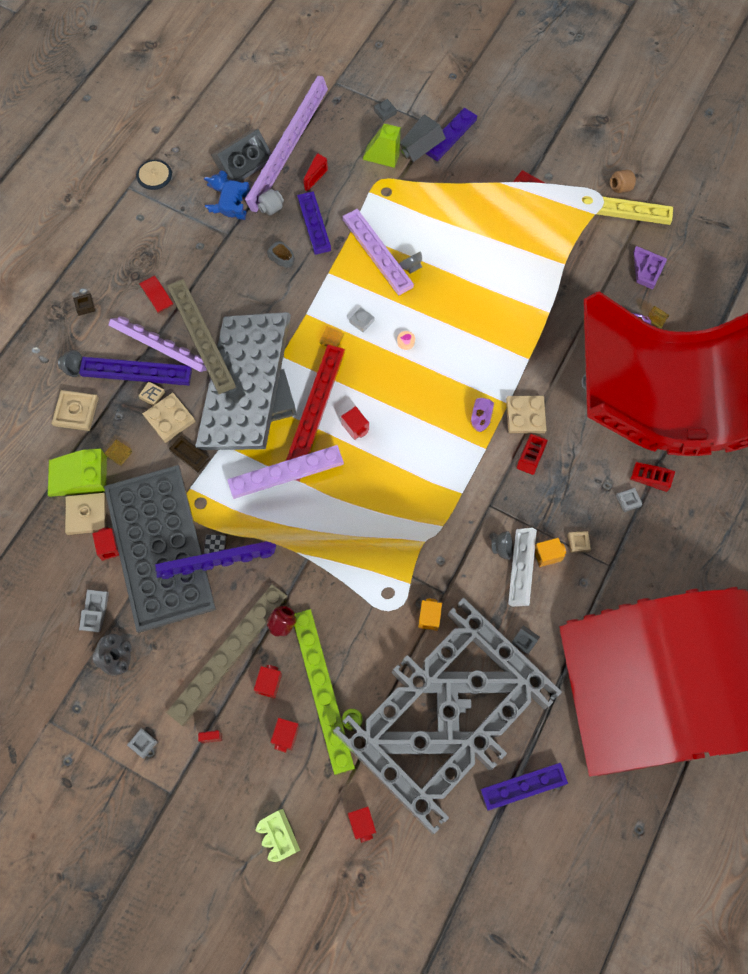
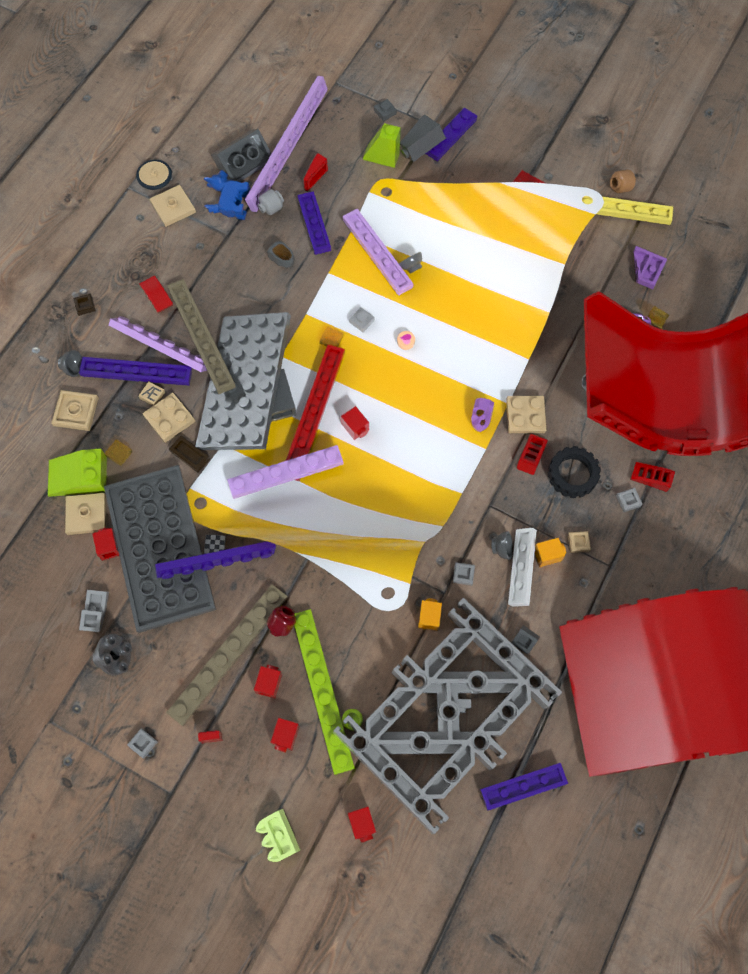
(172, 205): none -> tan plate
(463, 573): none -> light grey tile
(582, 456): none -> black tyre

